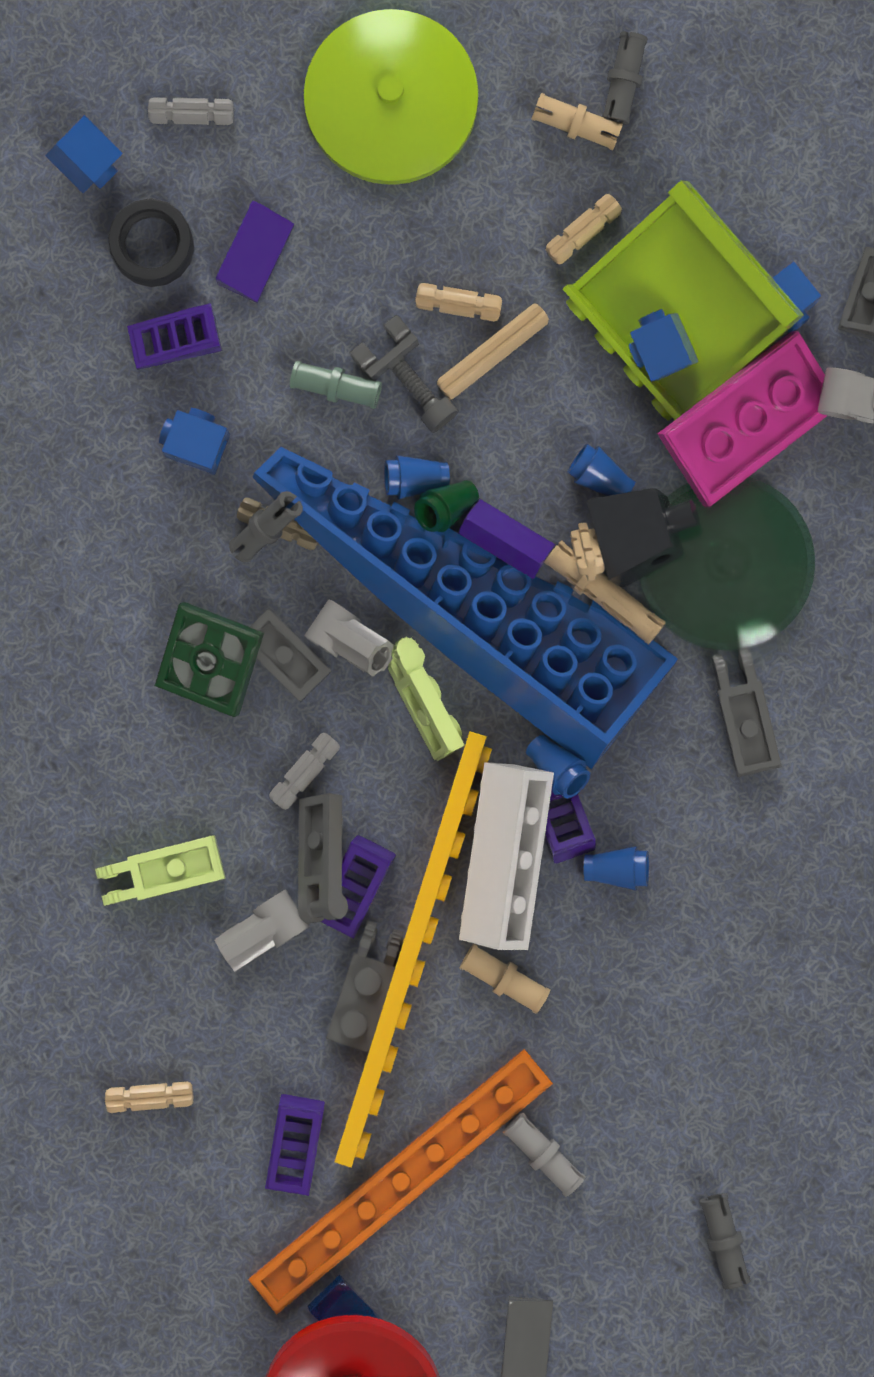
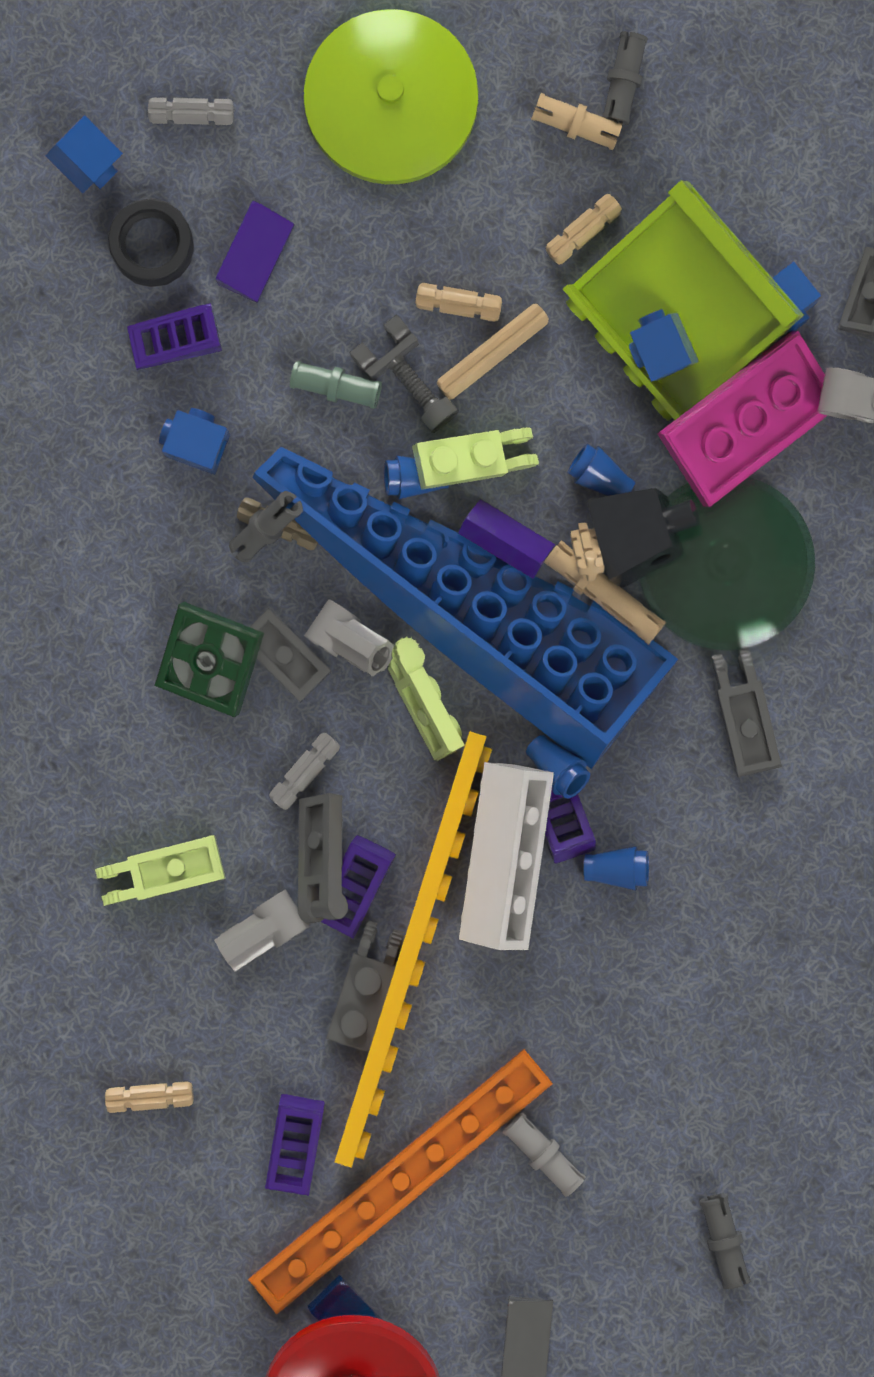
(443, 506): dark green cone -> none
(470, 457): none -> yellowish green hinge
(505, 978): tan pin -> none

